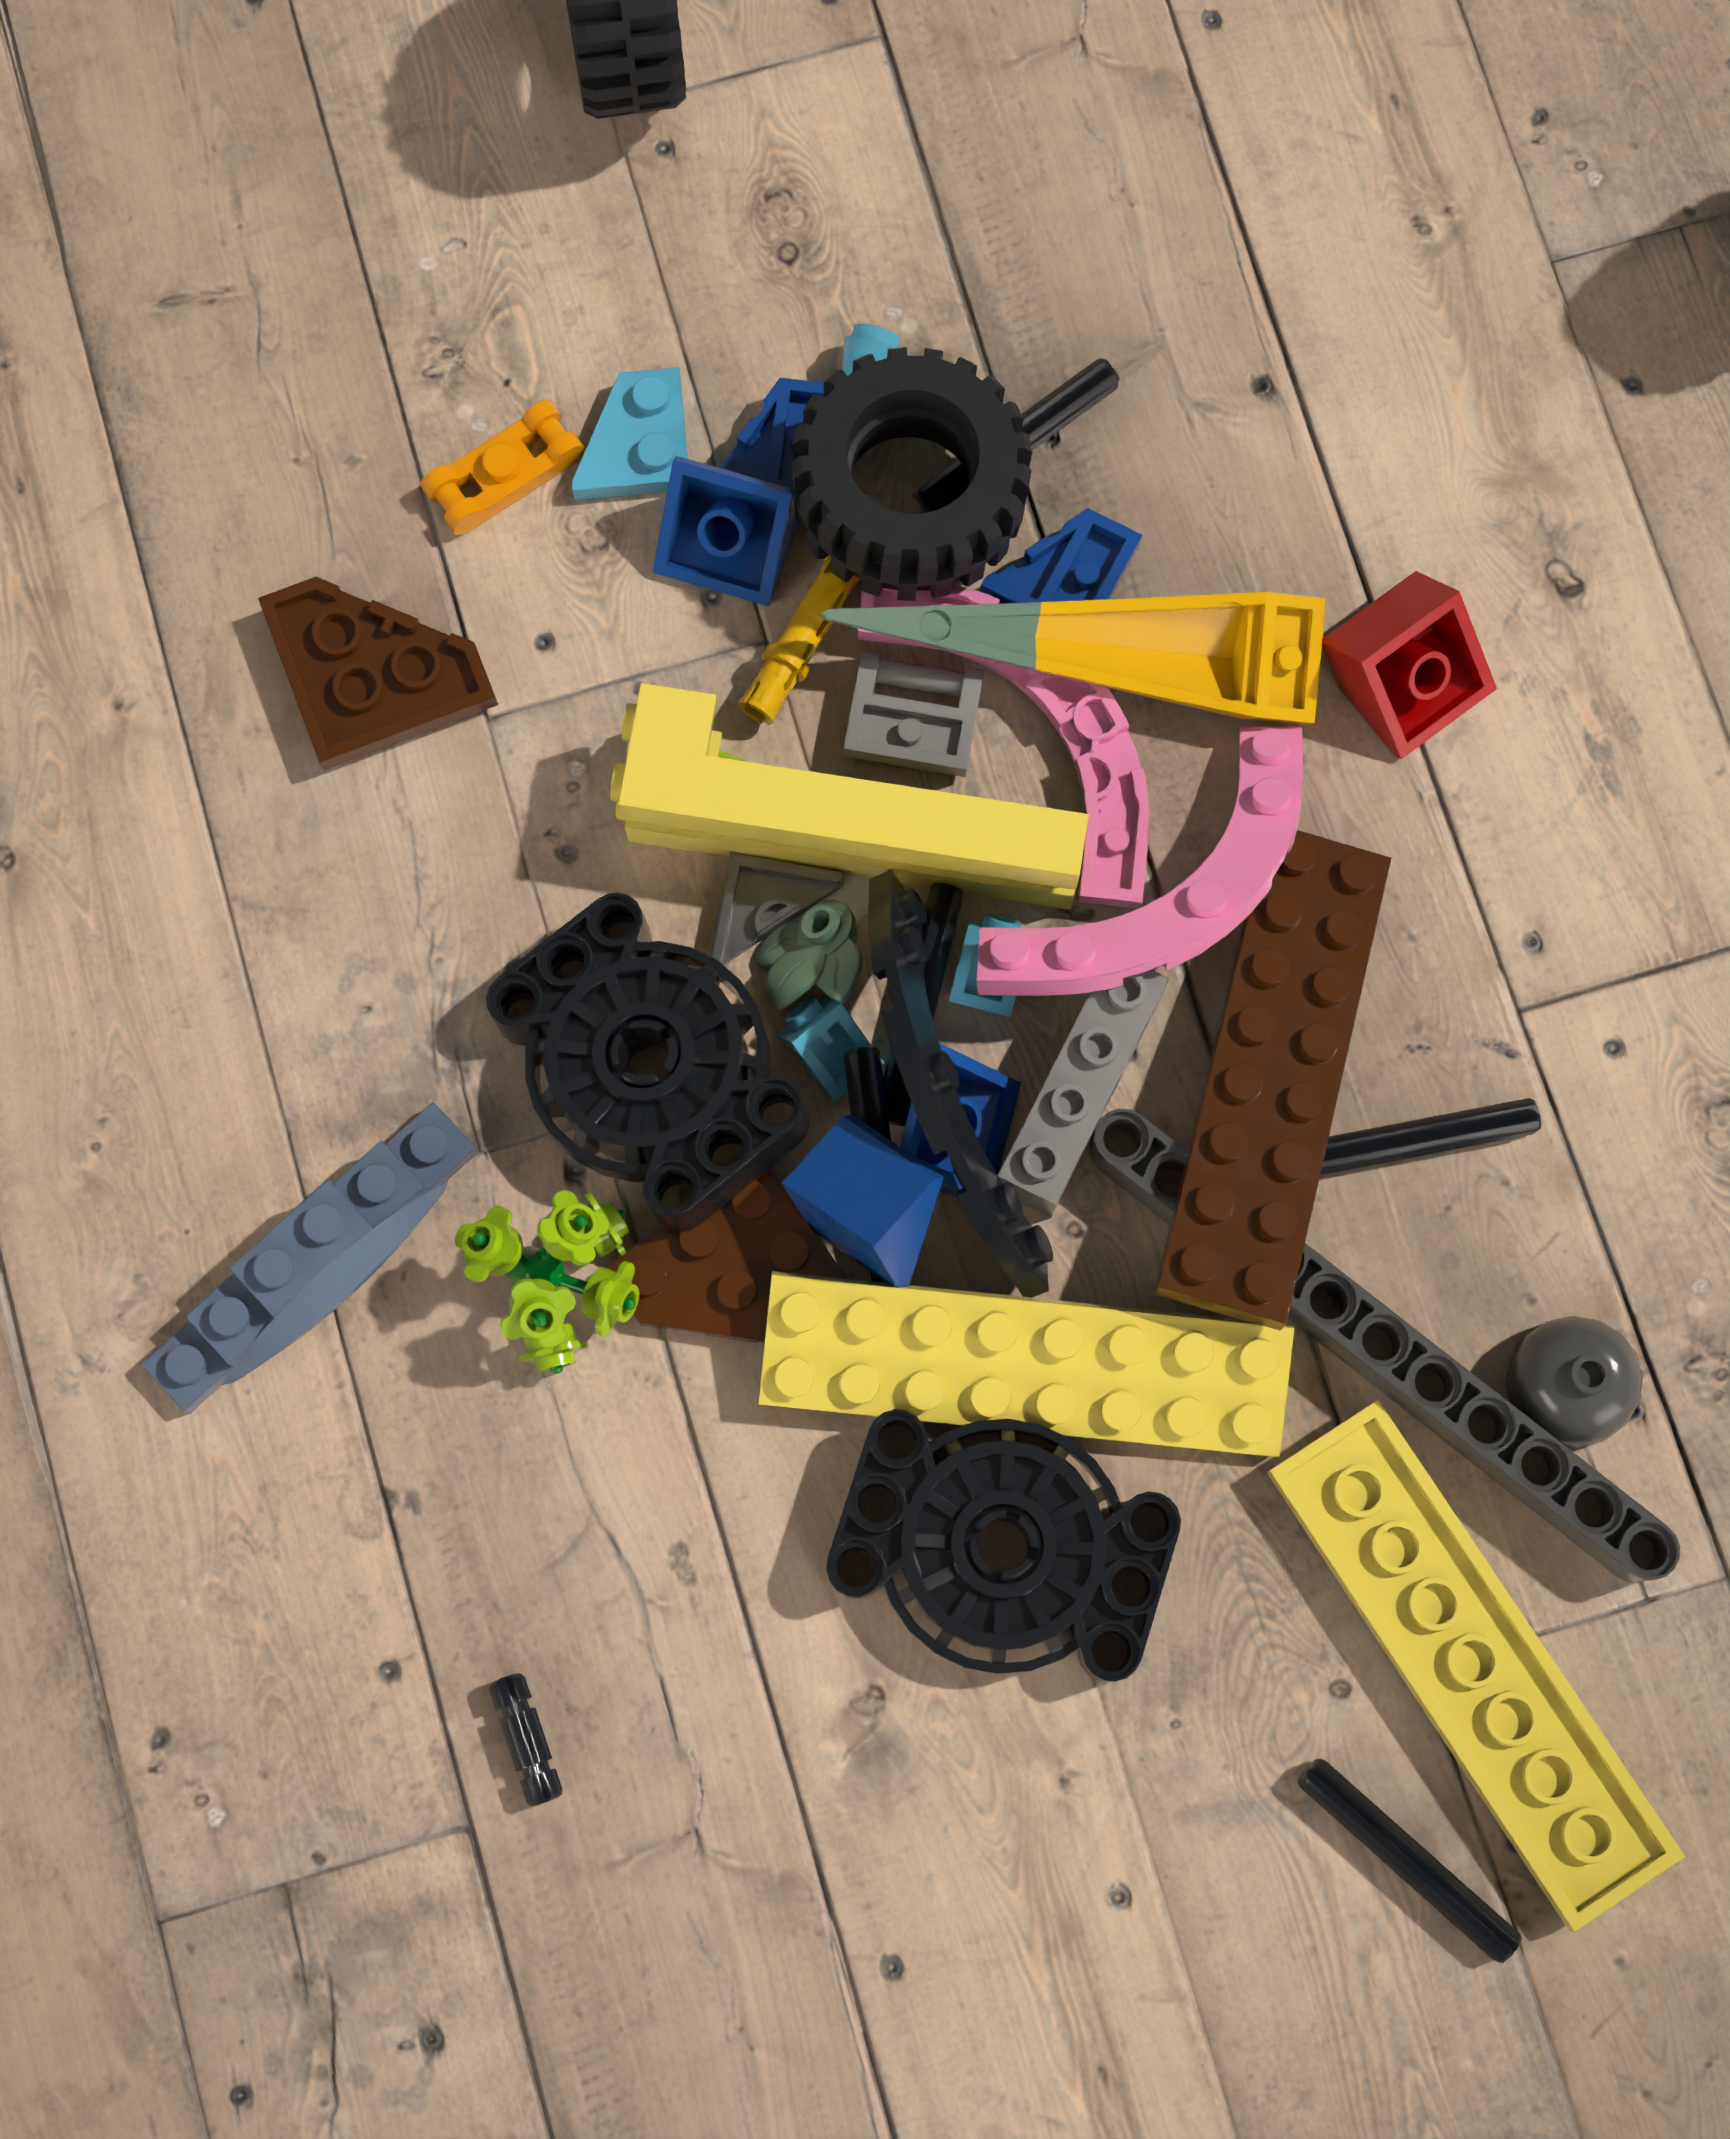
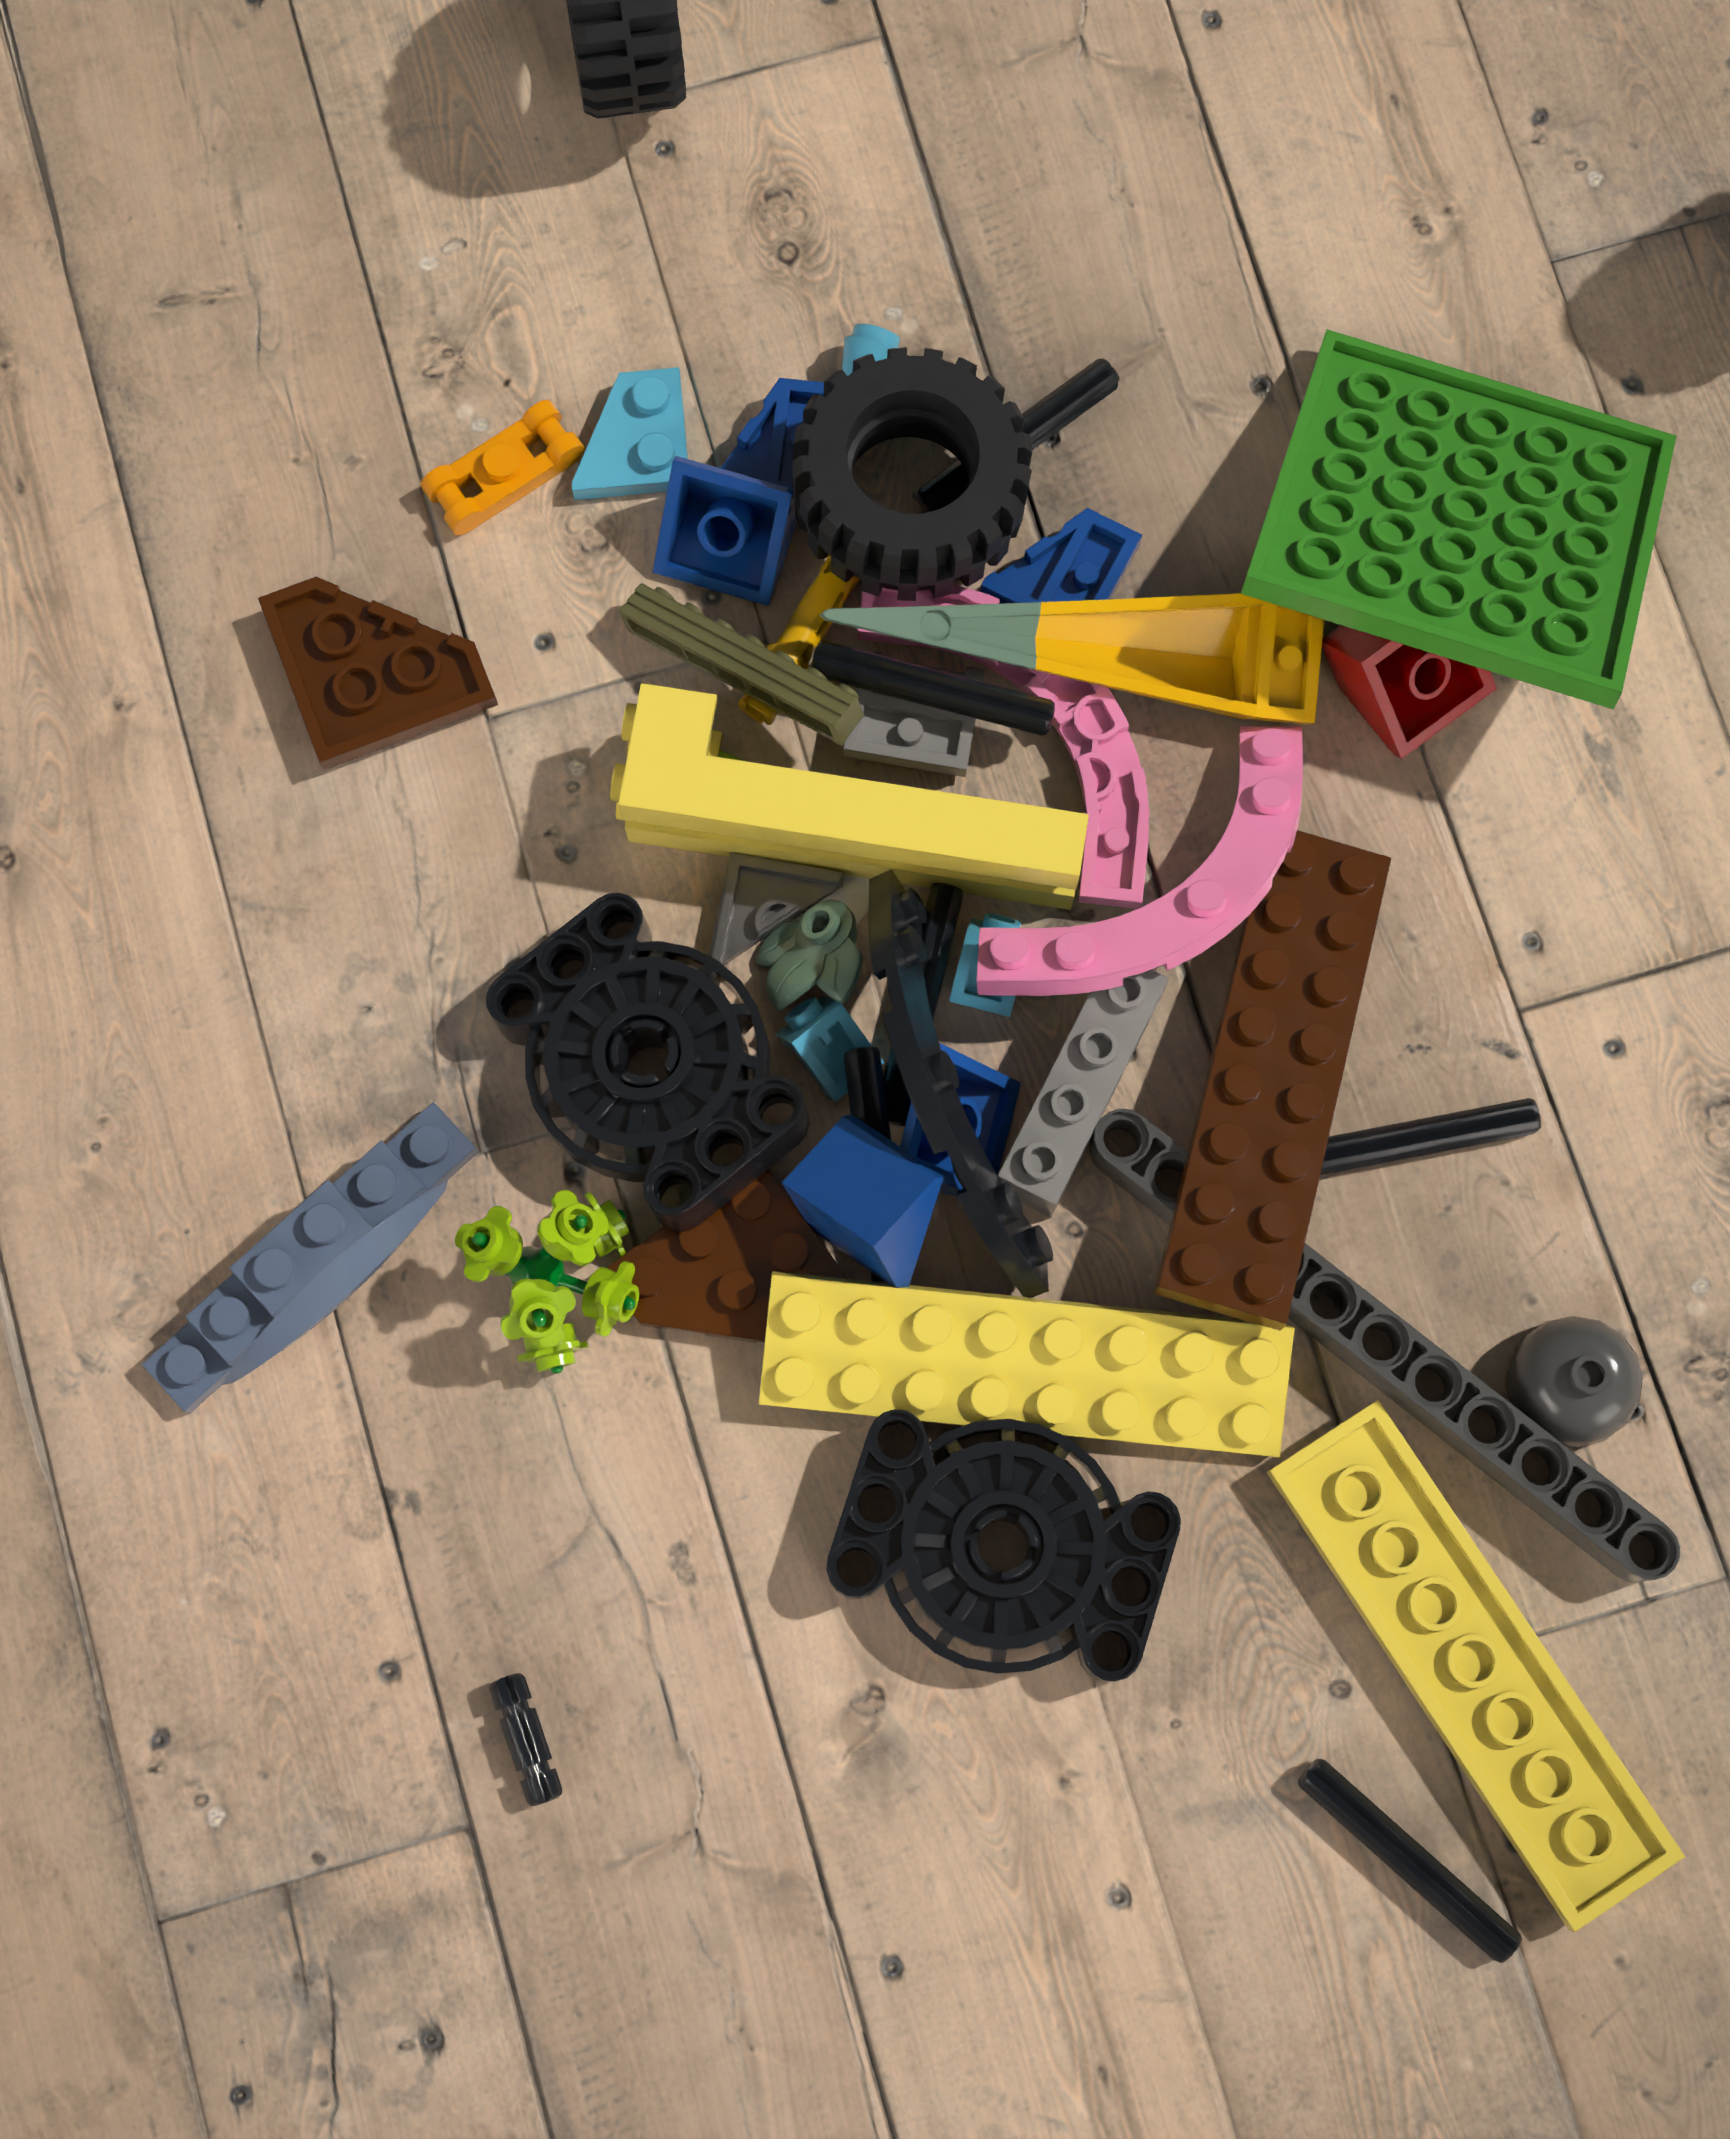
(742, 662): none -> olive piece
(934, 688): none -> black axle
(1465, 519): none -> bright green plate

